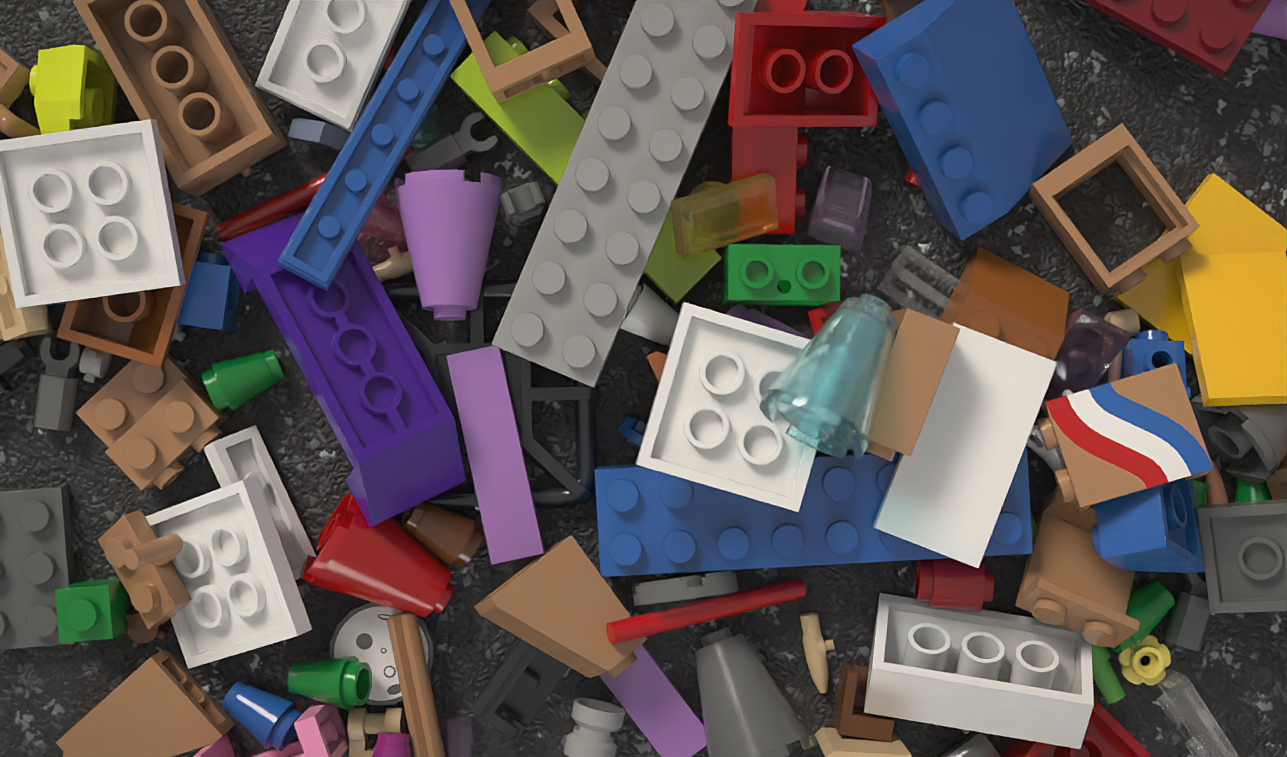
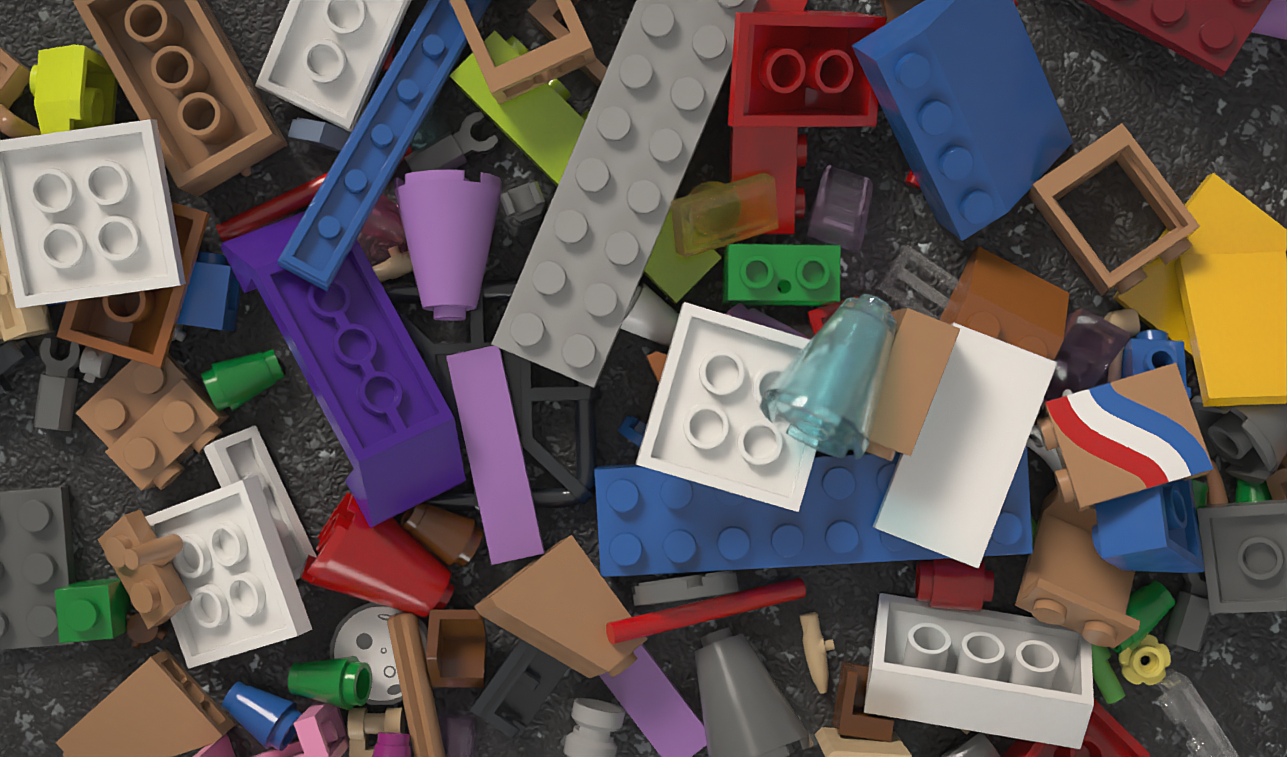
(456, 648): none -> reddish brown panel

